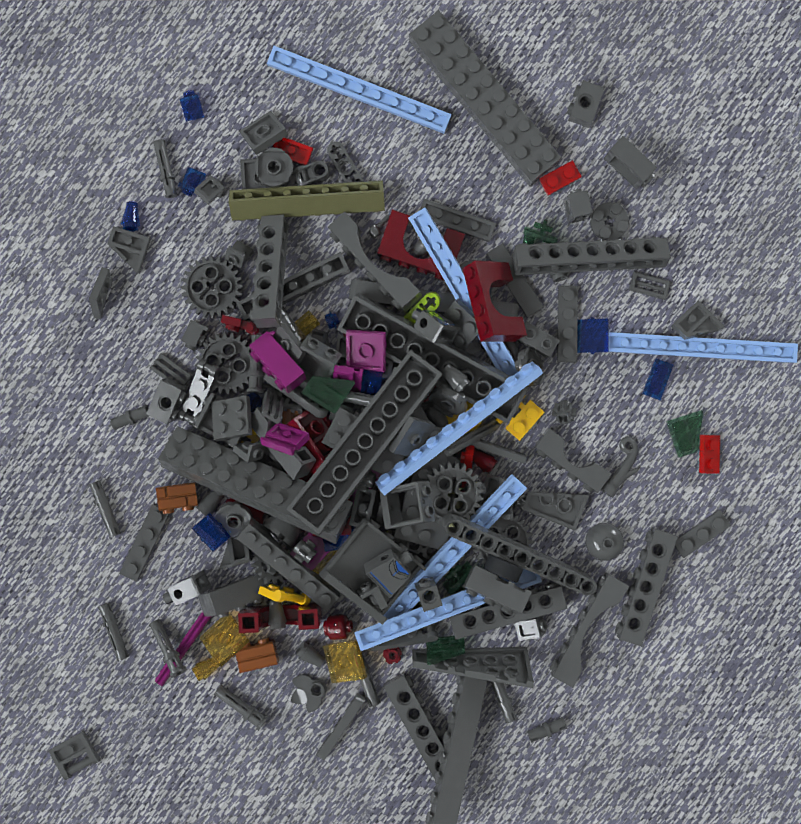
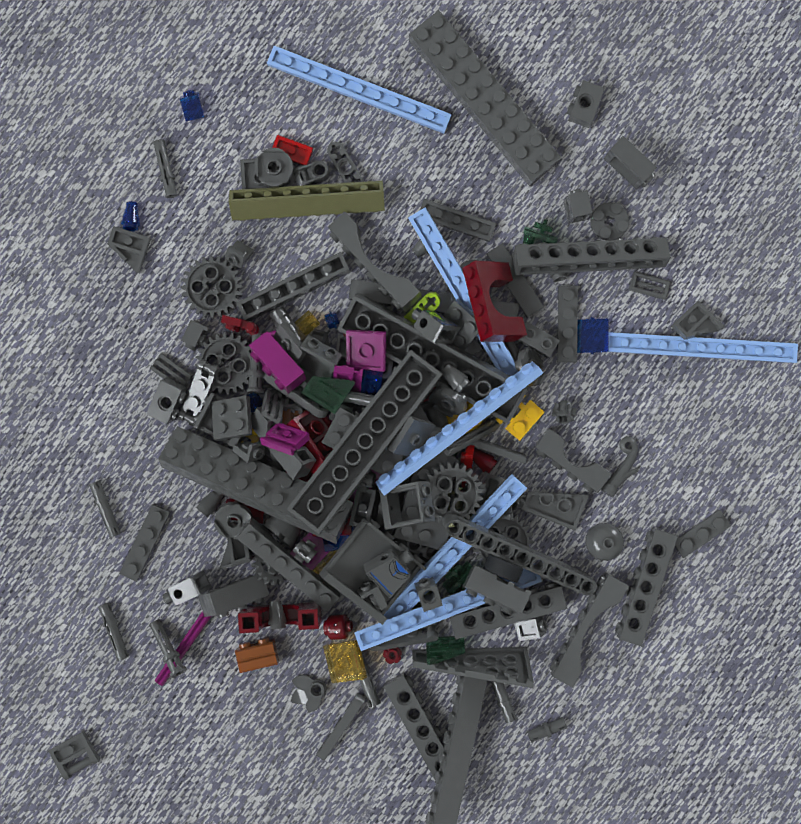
(99, 292): dark grey wing -> none
(130, 417): dark grey pin -> none
(176, 496): dark orange brick -> none
(191, 181): clear blue bracket -> none
(204, 668): clear yellow cone -> none
(210, 189): dark grey bracket -> none
(211, 532): clear blue piece -> none
(224, 639): clear yellow tile -> none
(250, 712): dark grey pin -> none
(263, 132): dark grey plate -> none
(270, 315): dark grey brick -> none
(286, 594): yellow plate -> none
(309, 654): dark grey cone -> none
(374, 230): dark grey hand -> none
(393, 248): dark red arch -> none
(560, 178): red plate -> none
(657, 379): clear blue plate -> none
(686, 433): clear green wing -> none
(709, 454): red plate -> none

